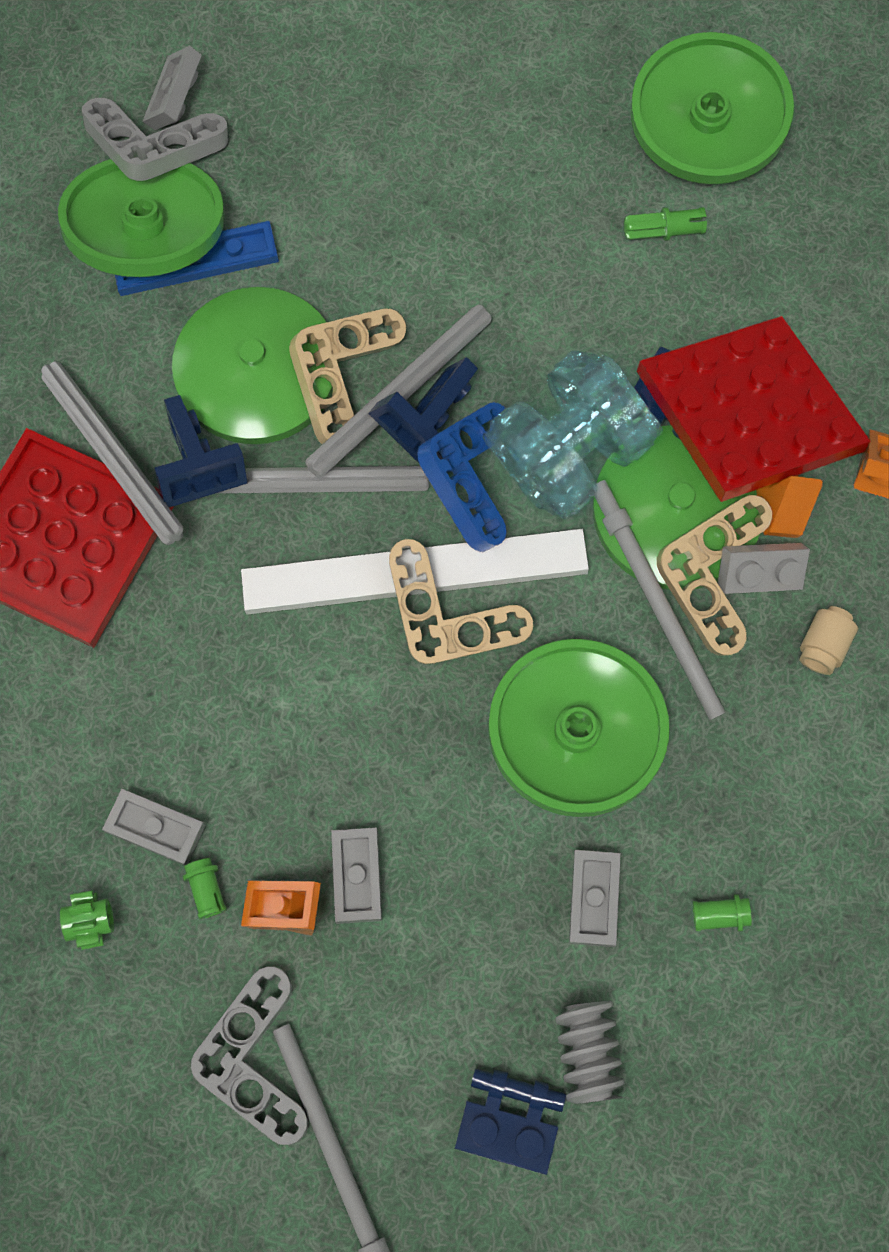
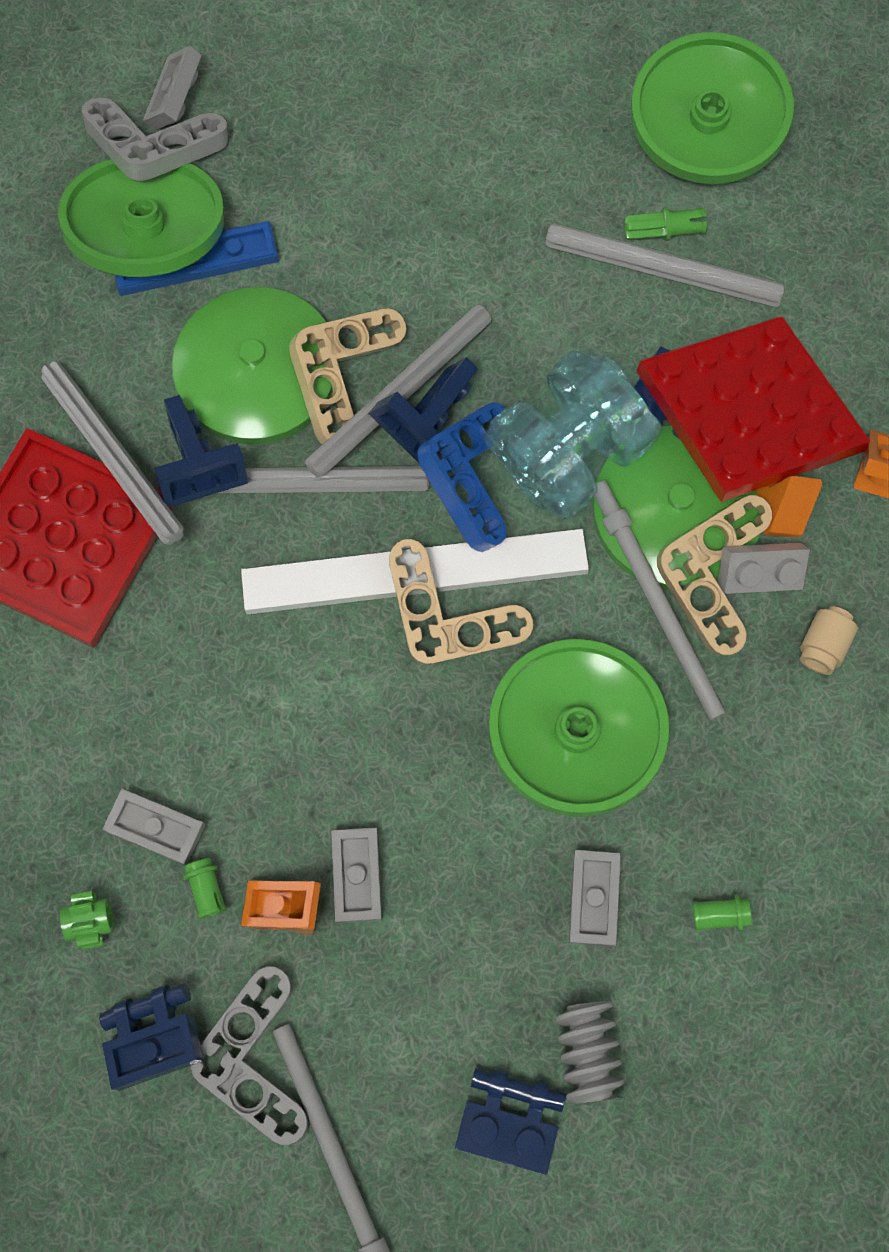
(155, 1049): none -> dark blue plate
(665, 265): none -> light grey axle

